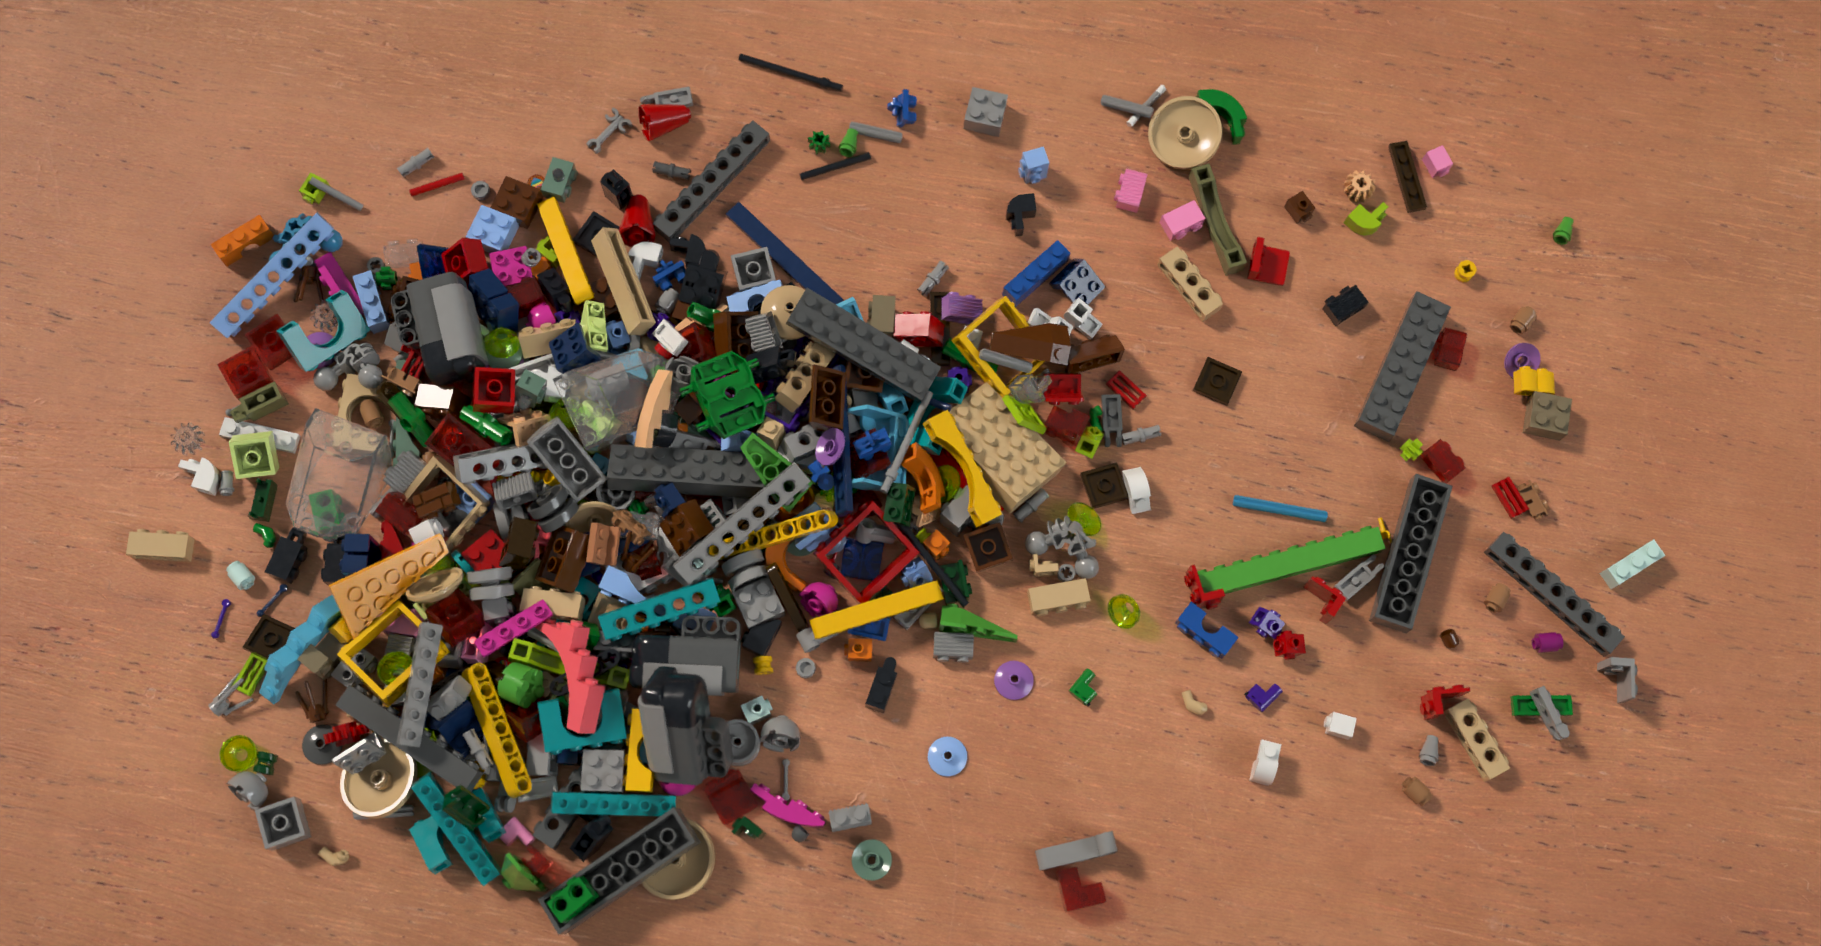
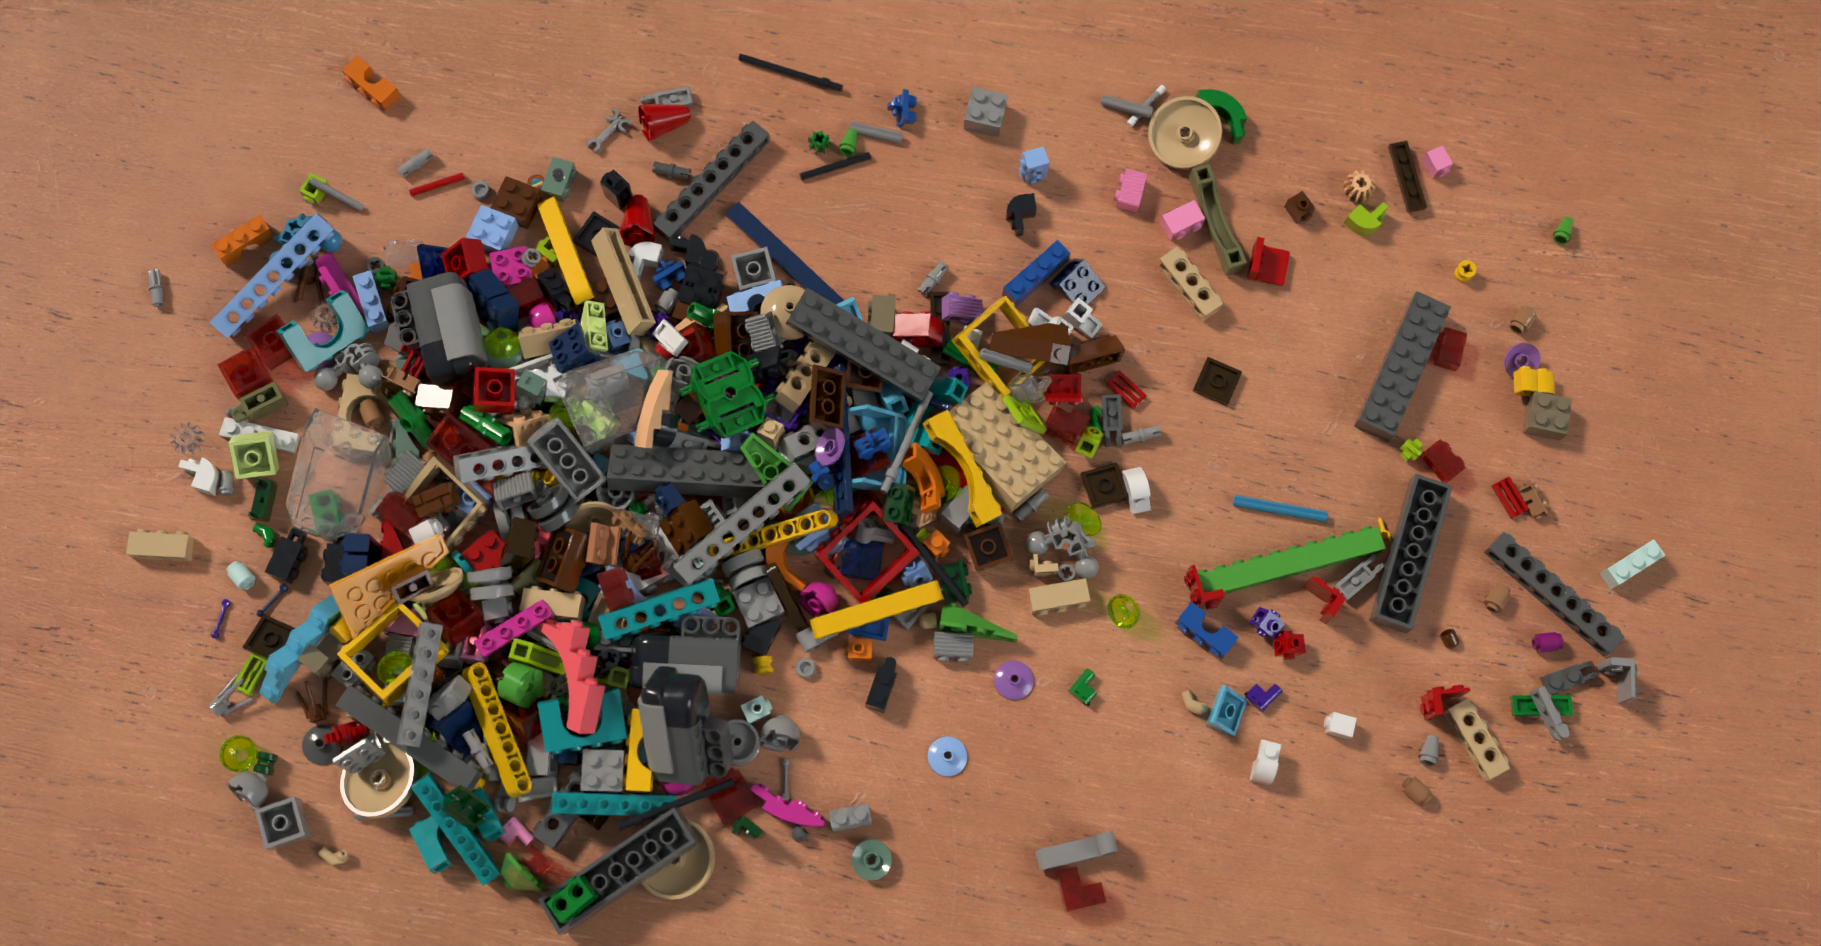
(156, 288): none -> light grey axle
(382, 93): none -> orange arch
(411, 584): none -> reddish brown slope
(592, 837): black brick -> none
(615, 588): none -> clear red brick
(638, 819): none -> black bar
(1226, 711): none -> medium azure slope
(1344, 305): black brick -> none
(1567, 678): none -> dark grey hinge

